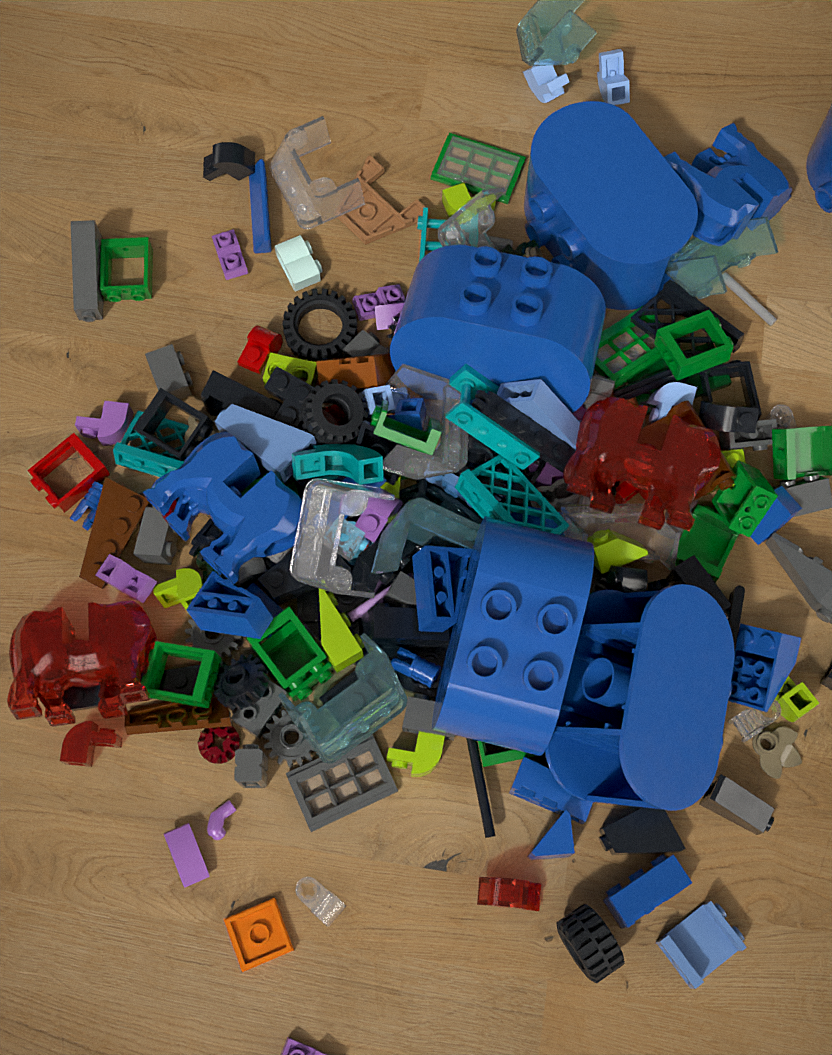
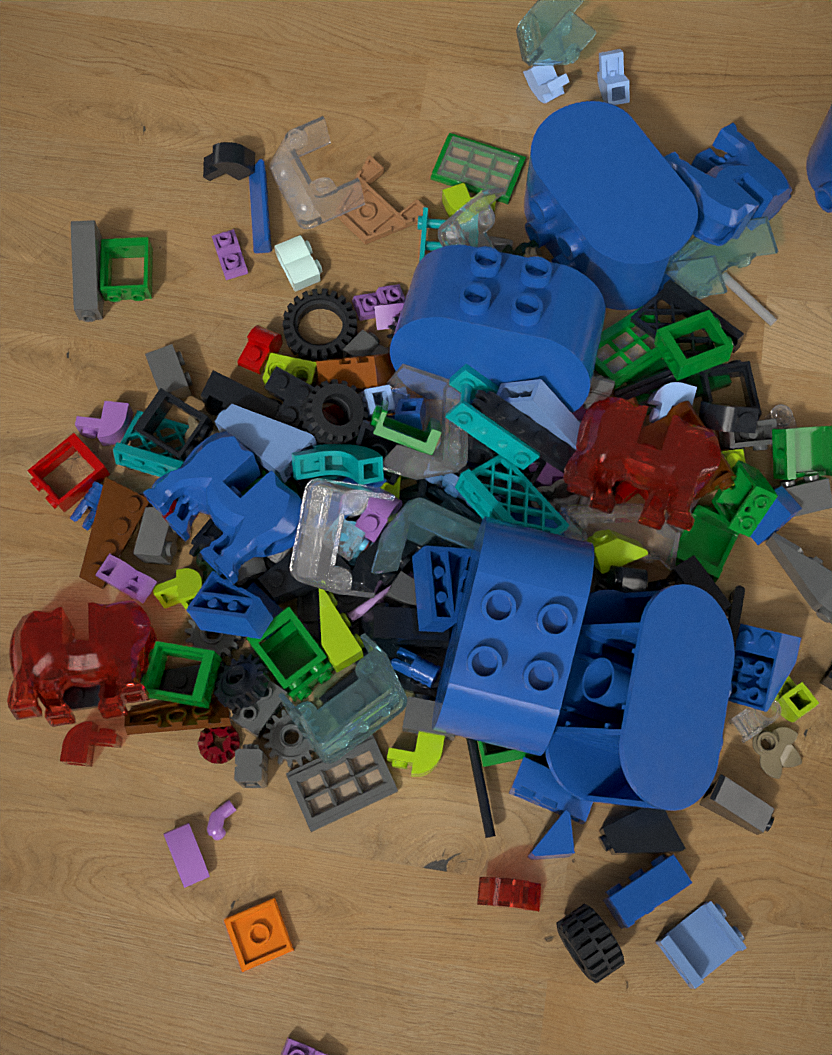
(322, 903): clear piece -> none

